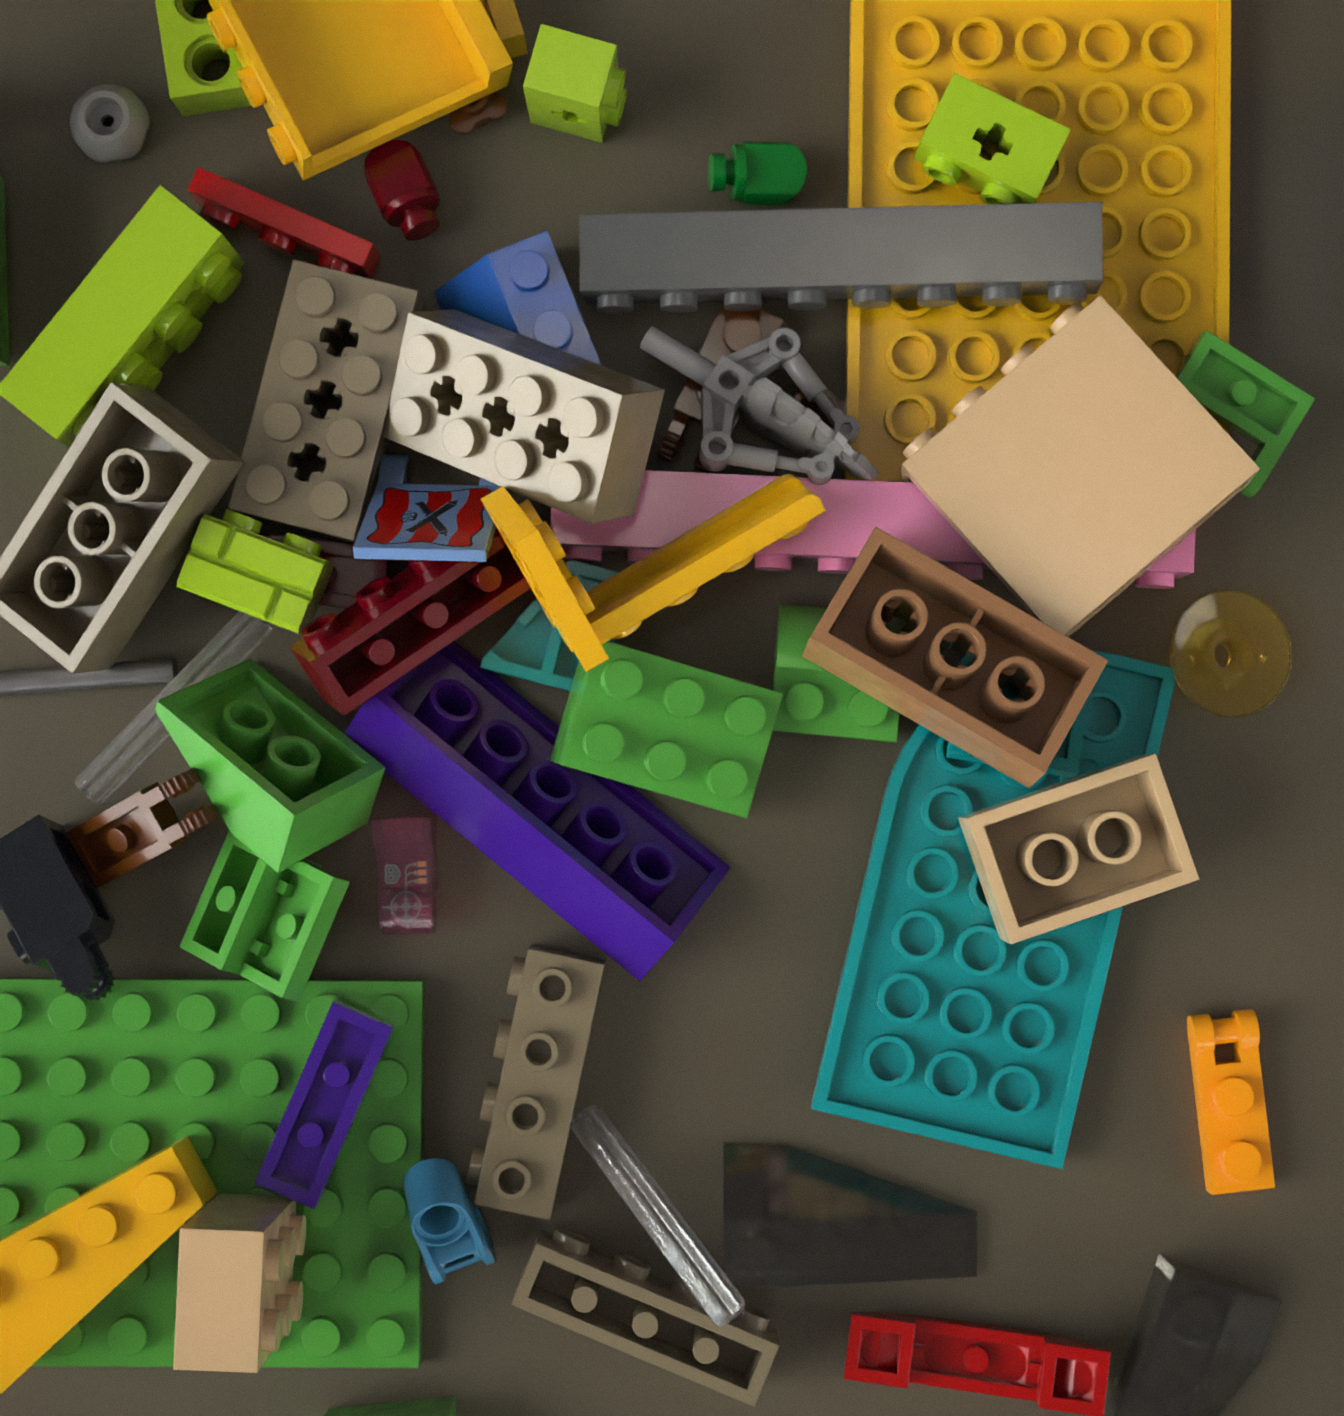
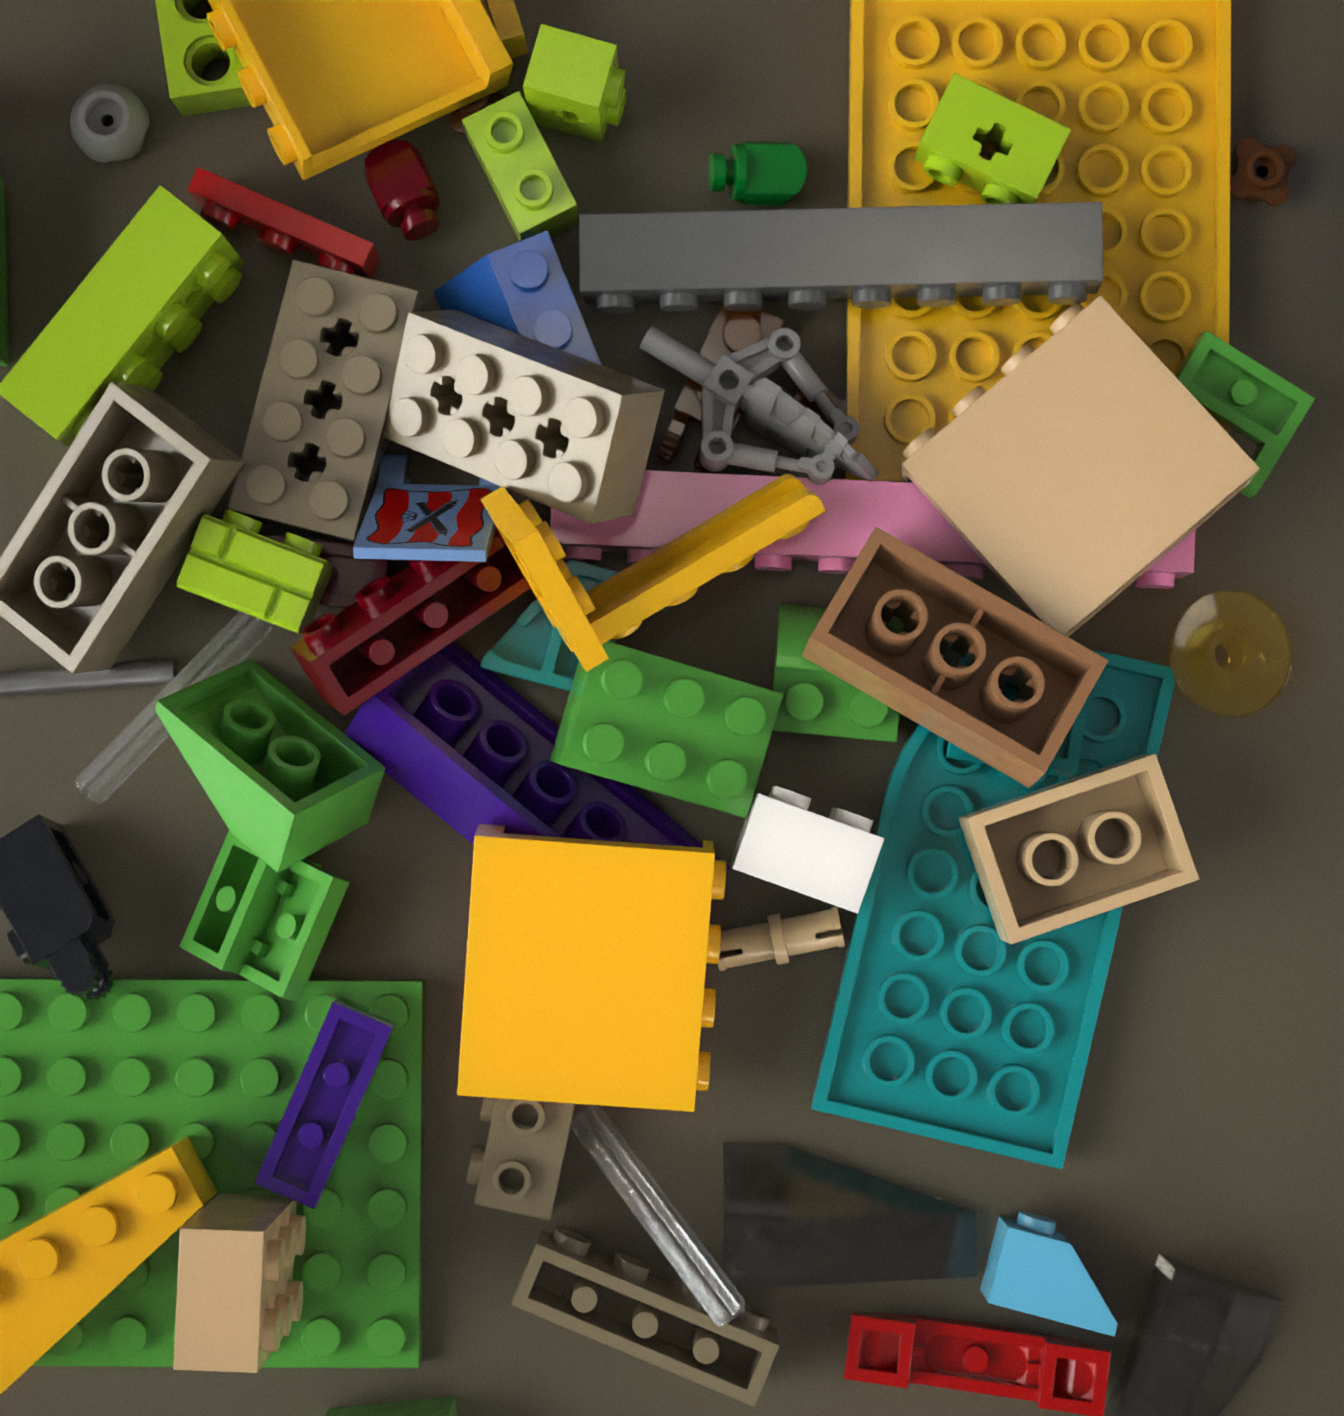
(137, 829): reddish brown hinge -> none
(406, 874): clear pink leg -> none
(445, 1219): dark azure piece -> none
(521, 168): none -> lime brick
(588, 971): none -> yellow panel
(780, 938): none -> tan pin
(806, 850): none -> white piece
(1041, 1275): none -> medium azure slope
(1230, 1103): light orange plate -> none
(1248, 185): none -> reddish brown plate

